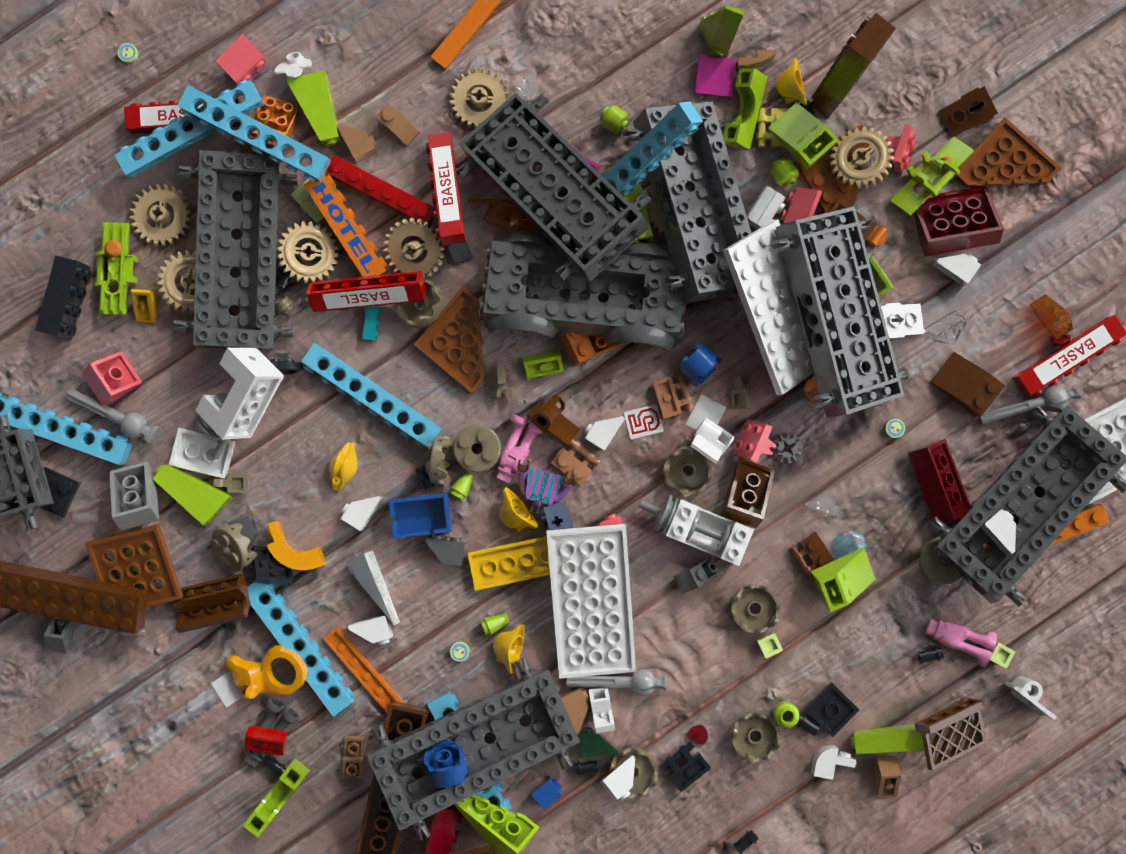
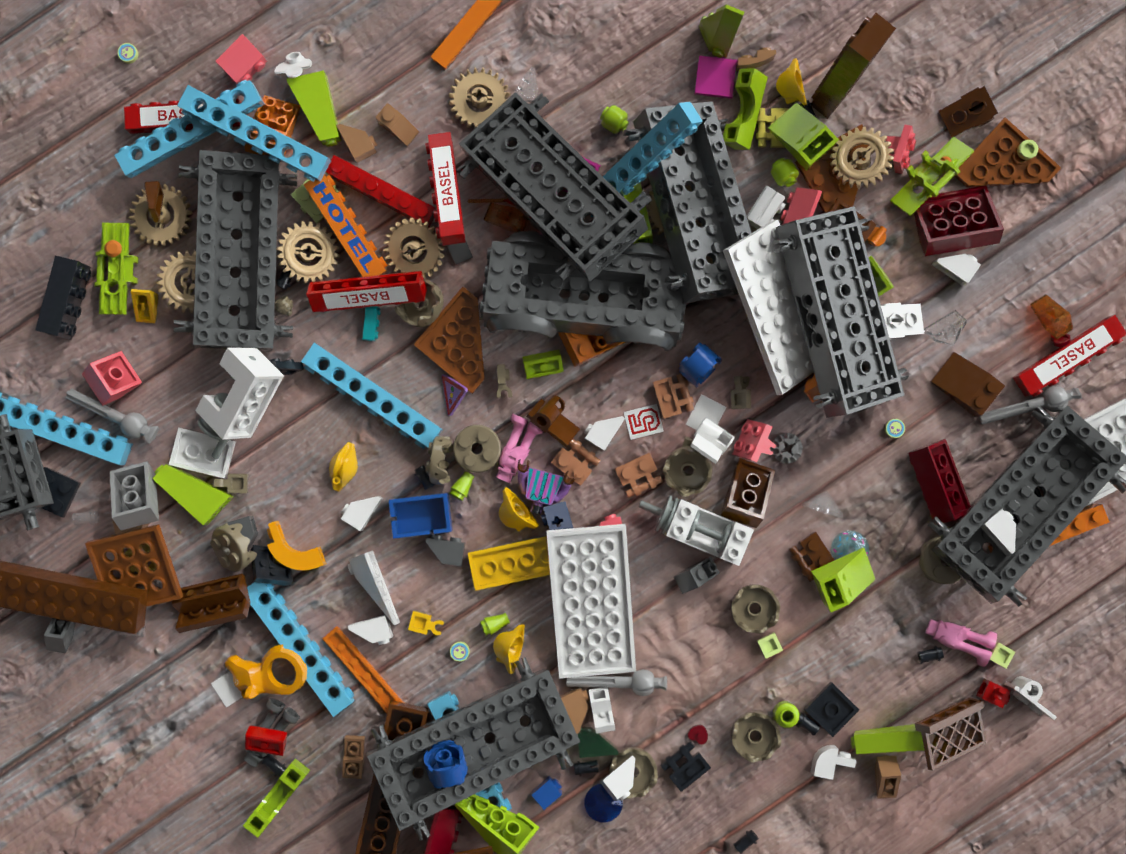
(154, 198): none -> reddish brown slope
(422, 623): none -> yellow plate
(453, 392): none -> piece
(601, 805): none -> clear blue dish
(636, 469): none -> nougat plate
(993, 693): none -> red brick
(1027, 149): none -> yellowish green tile

